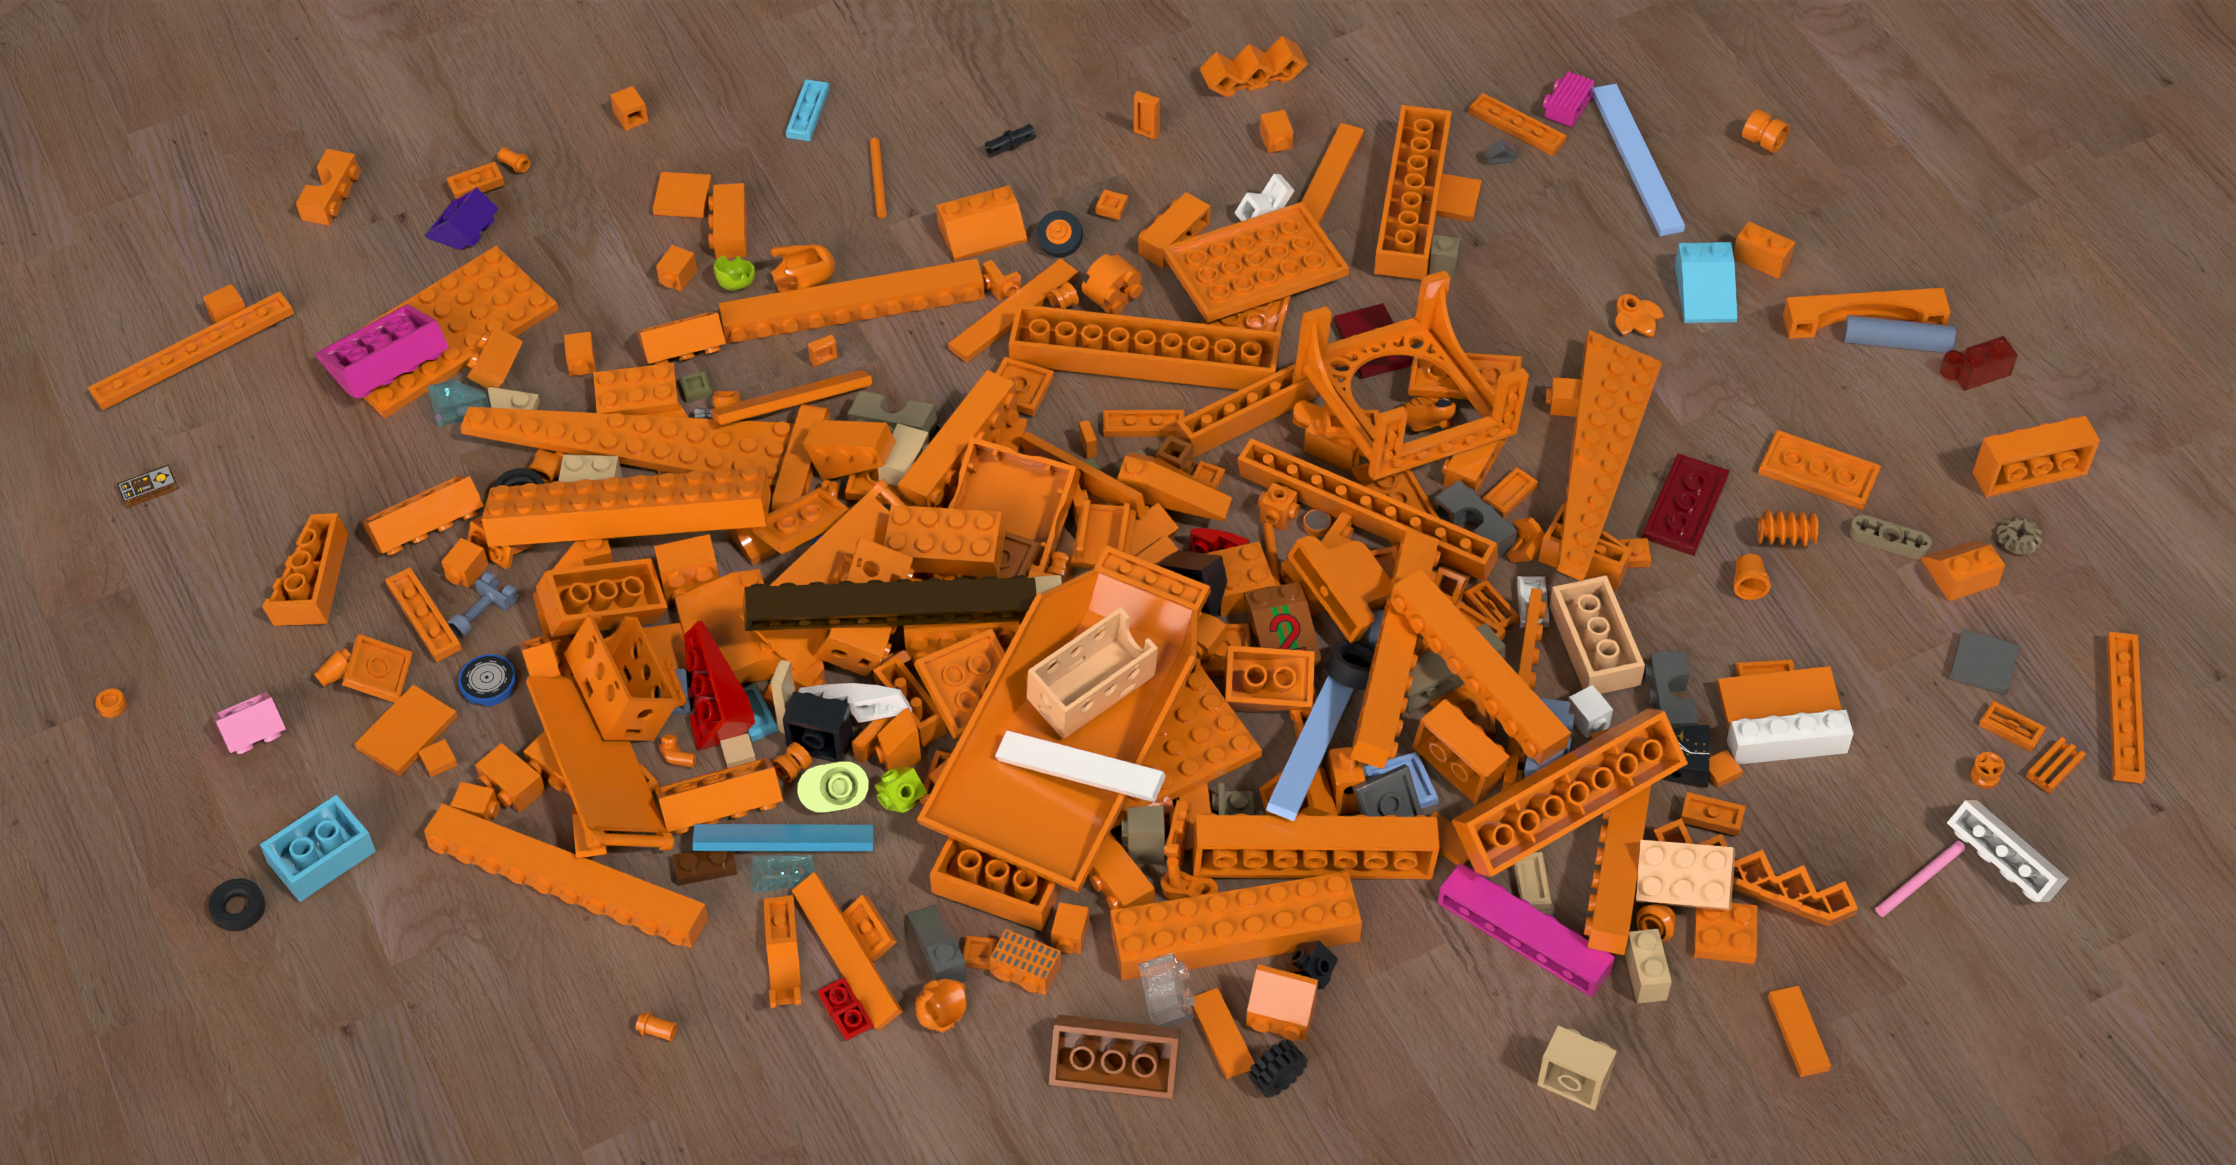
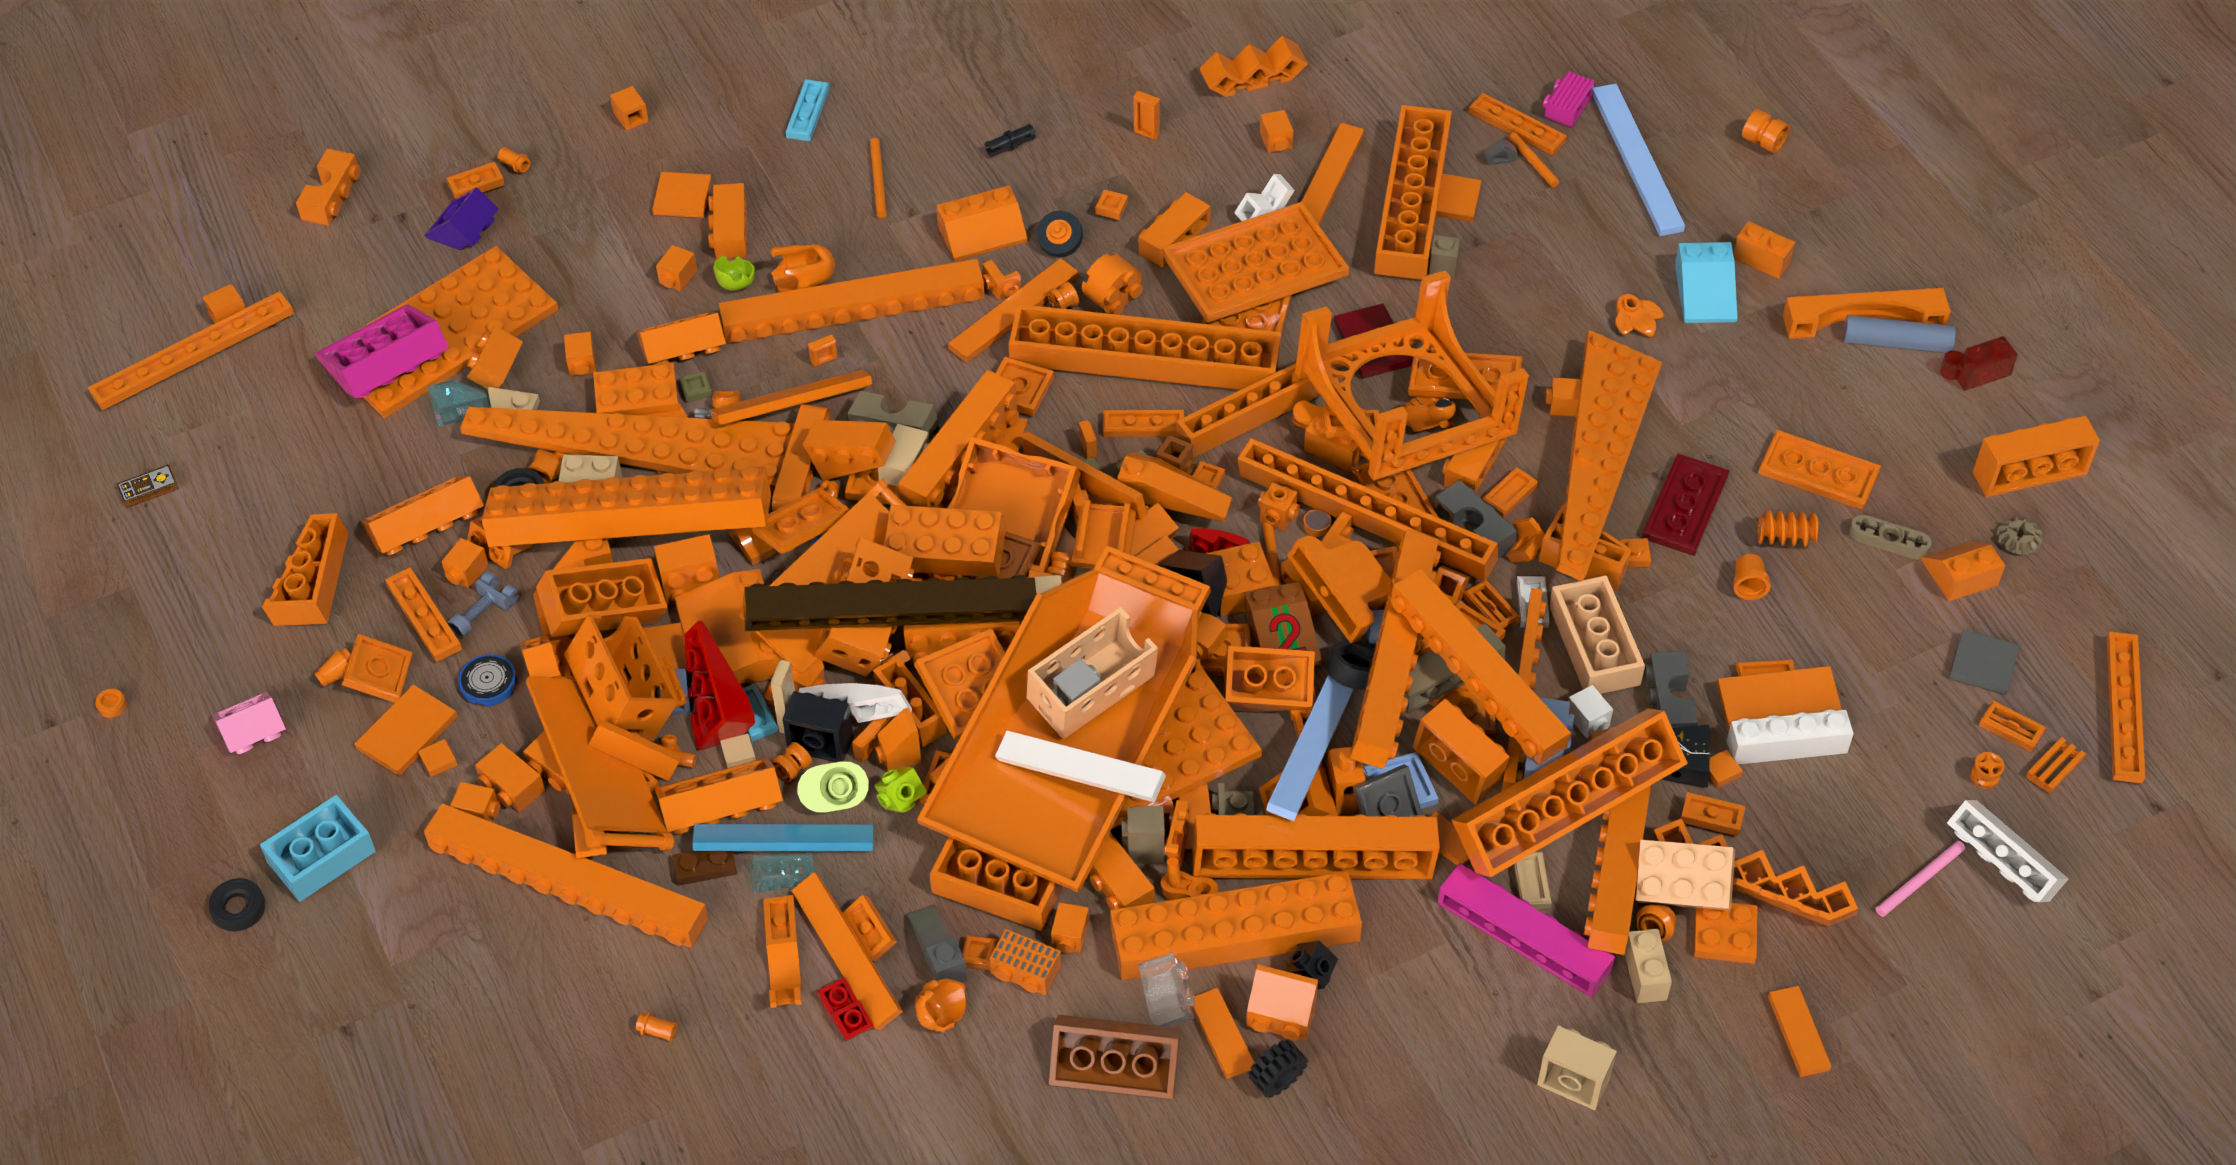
(634, 750): none -> orange tile
(1075, 682): none -> light grey brick
(1533, 159): none -> orange bar

